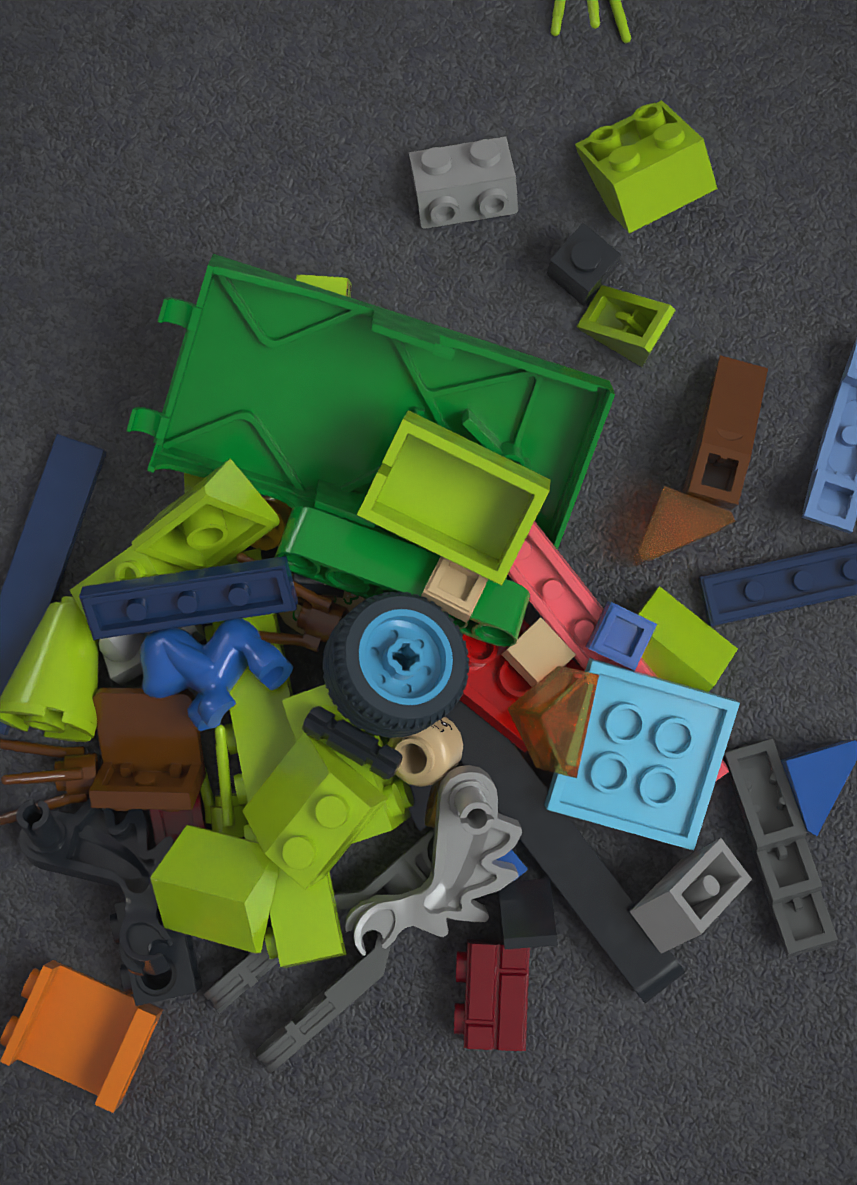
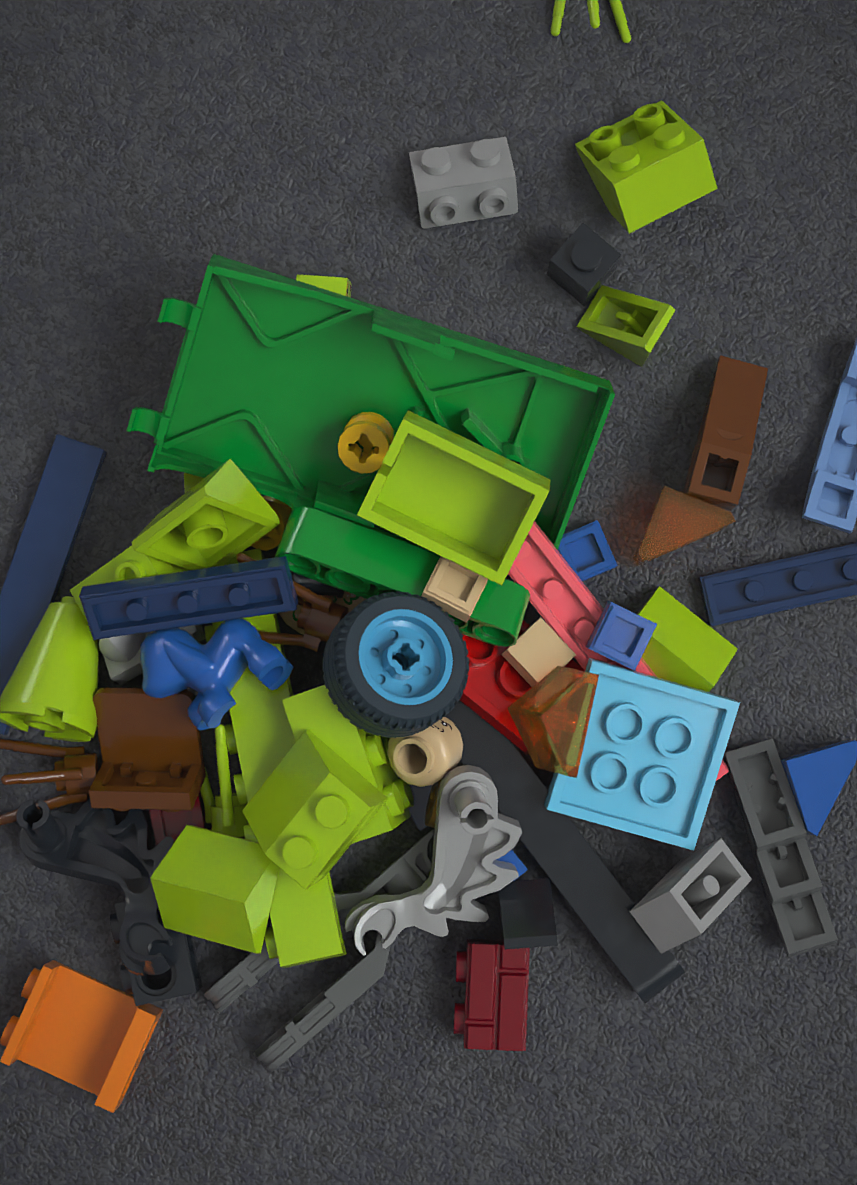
(352, 742): black axle -> none
(370, 431): none -> yellow wheel
(587, 551): none -> blue tile

